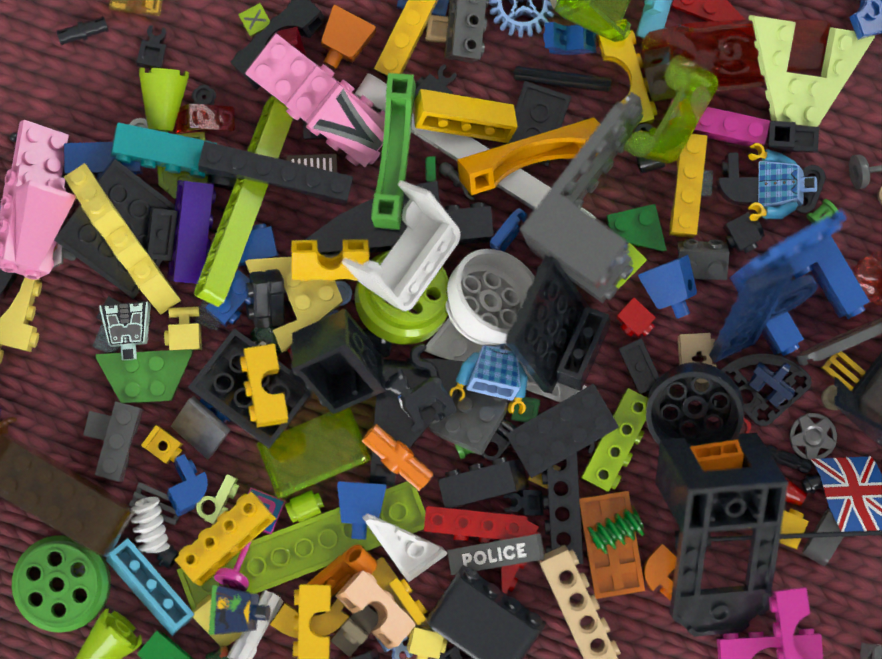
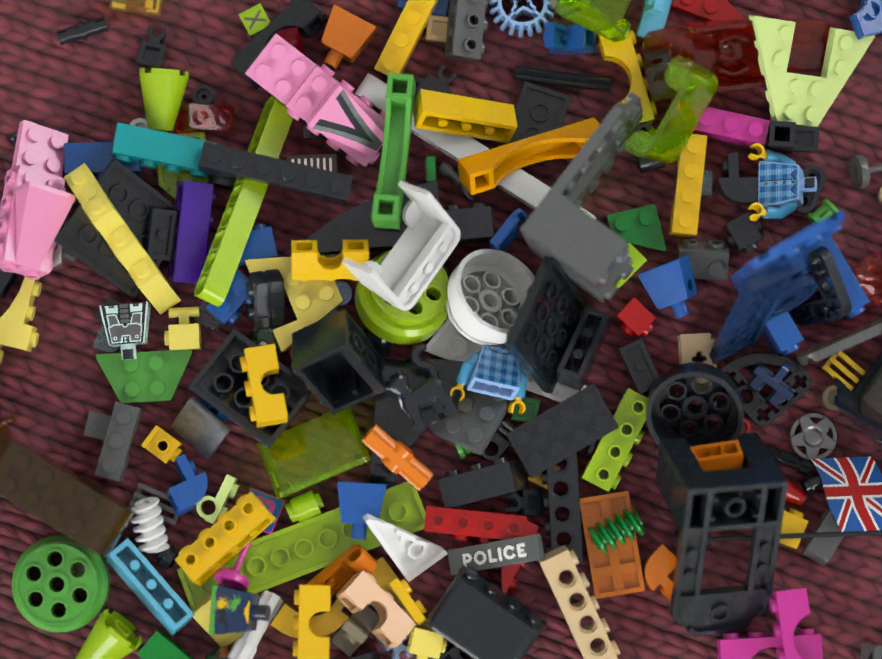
(830, 296): none -> black beam

